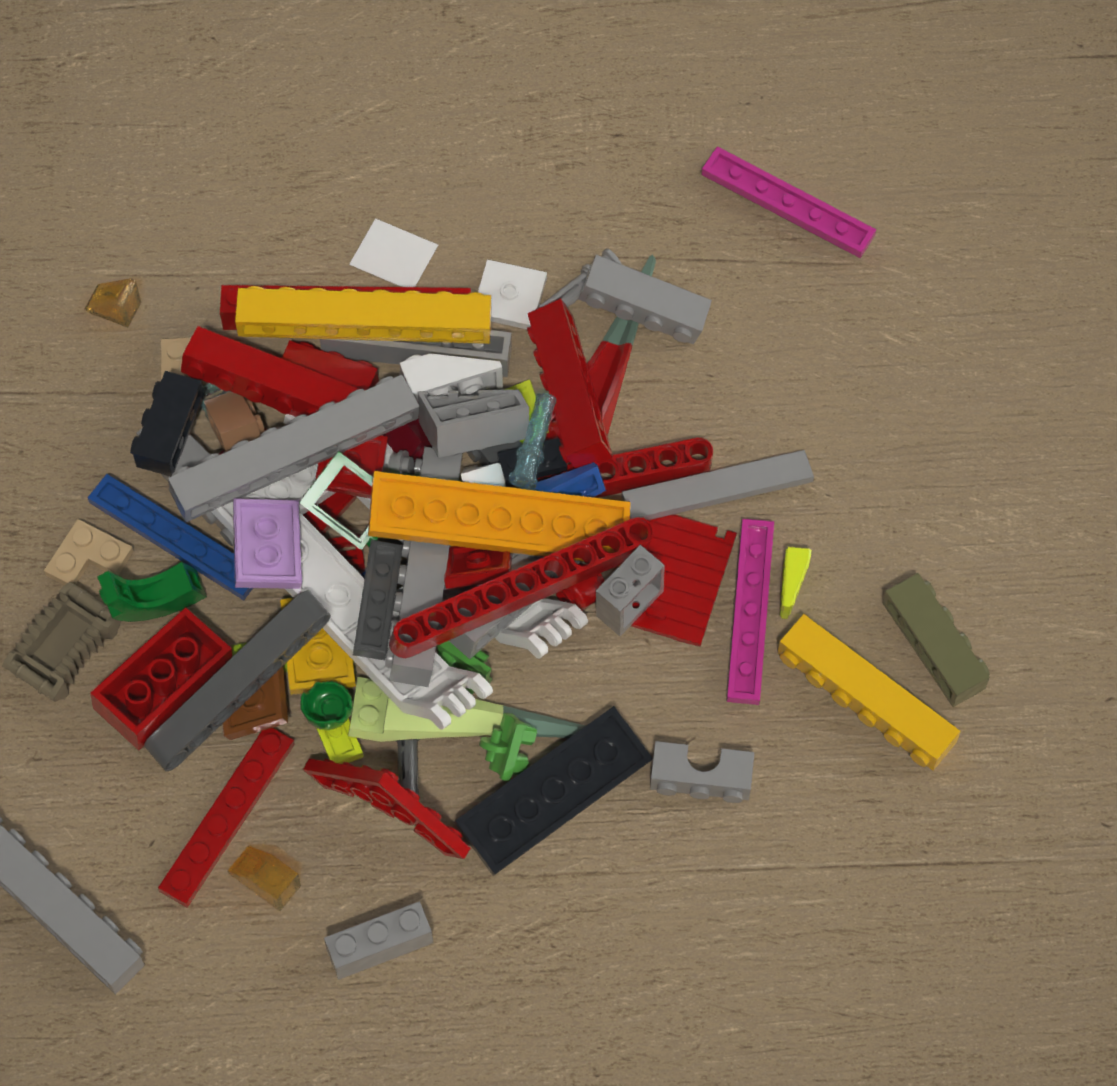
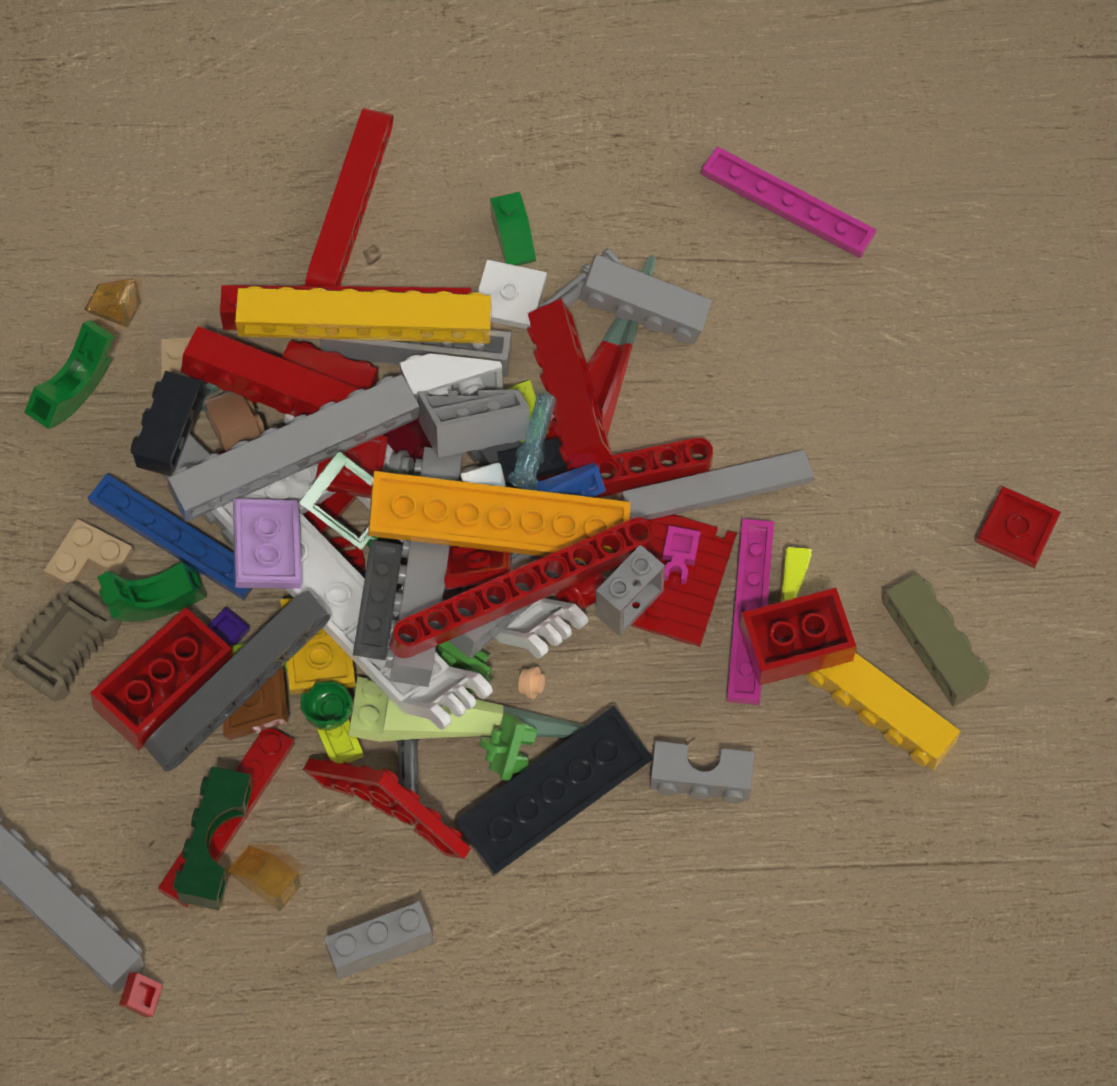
(75, 381): none -> green arch
(140, 994): none -> red plate
(224, 798): none -> dark green arch
(229, 627): none -> dark purple tile
(350, 199): none -> red beam
(393, 254): white sticker -> none
(512, 229): none -> green slope
(531, 682): none -> light nougat plate
(680, 549): none -> dark pink plate
(797, 636): none -> red brick
(1018, 527): none -> red plate

